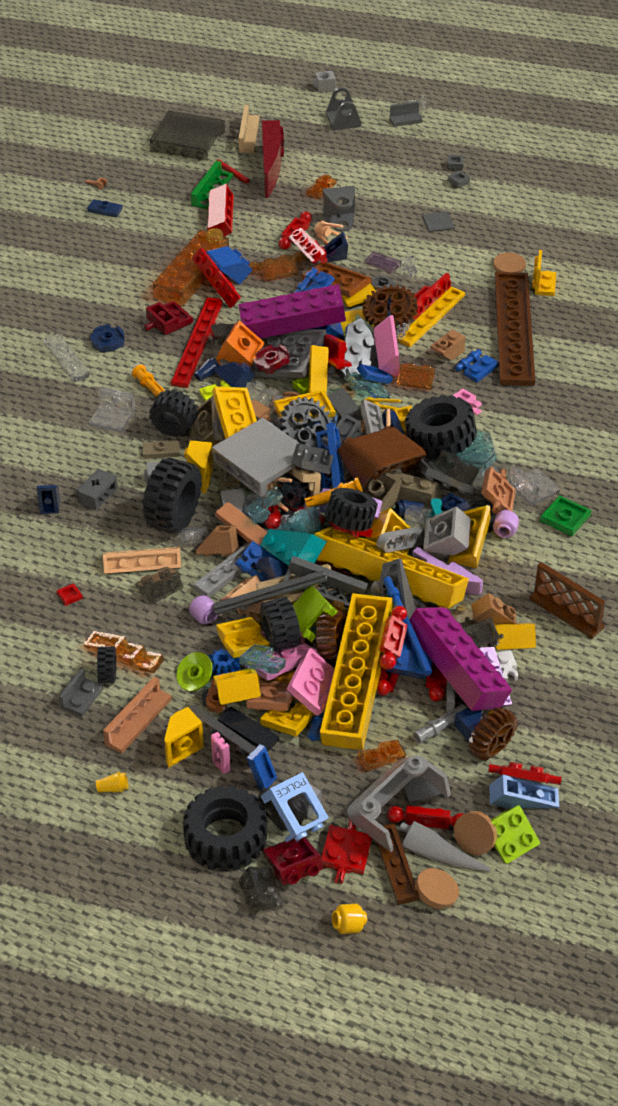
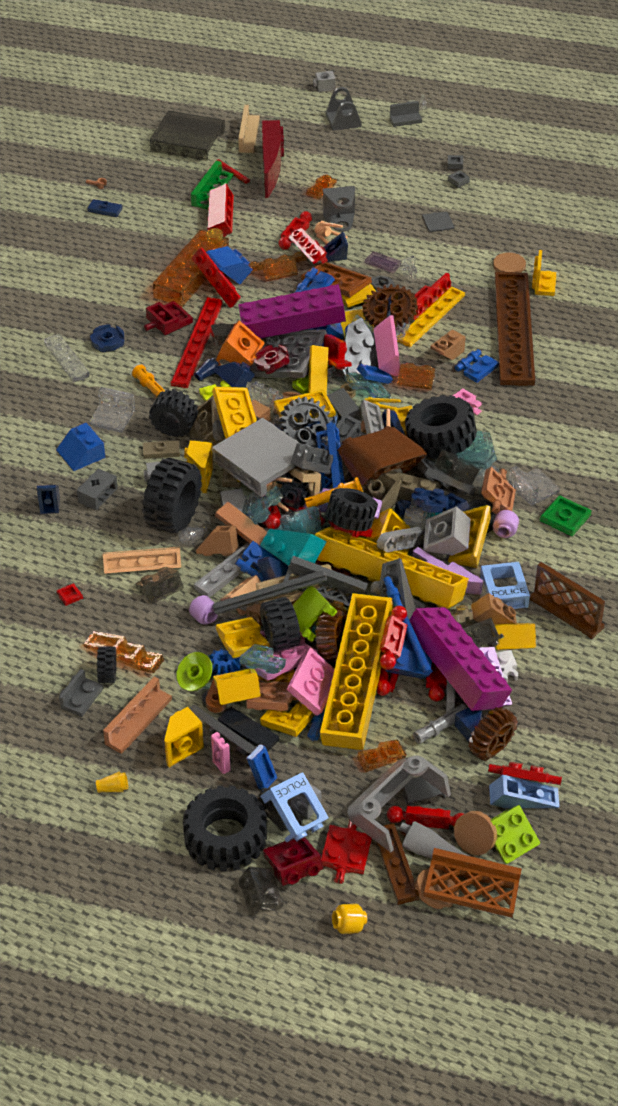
(81, 447): none -> blue slope
(429, 500): none -> dark blue plate
(475, 870): none -> dark orange fence
(514, 596): none -> light blue window

